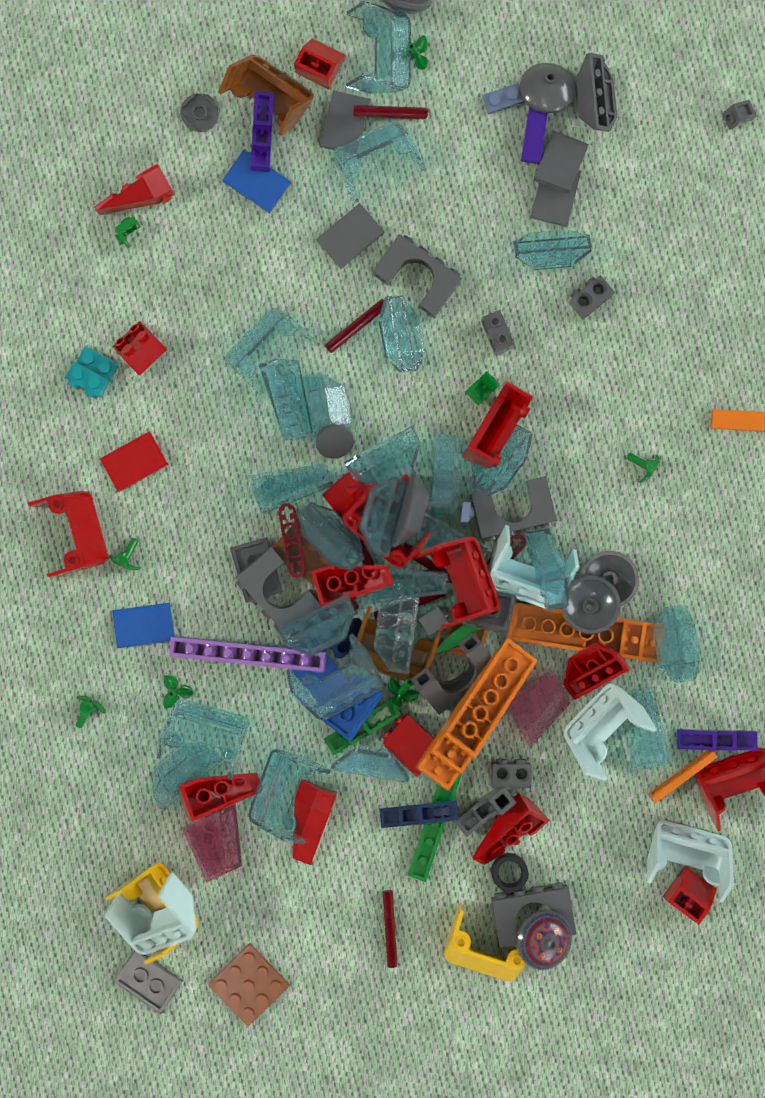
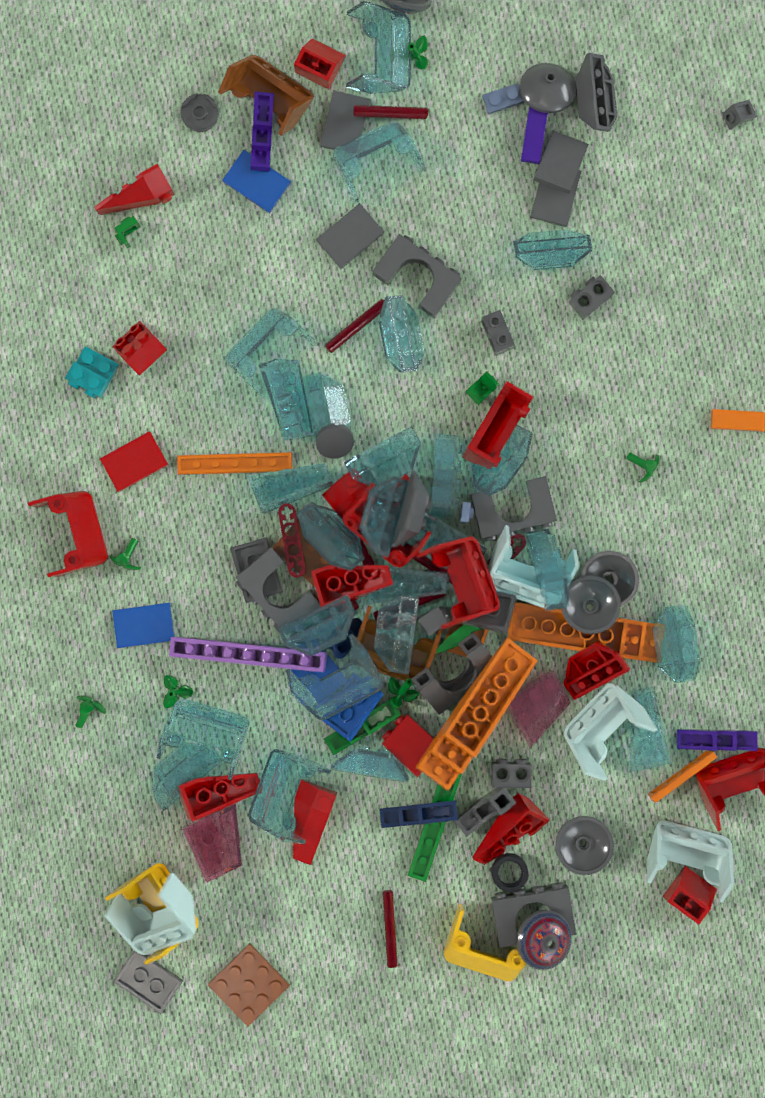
(233, 463): none -> orange tile
(587, 858): none -> dark grey dish

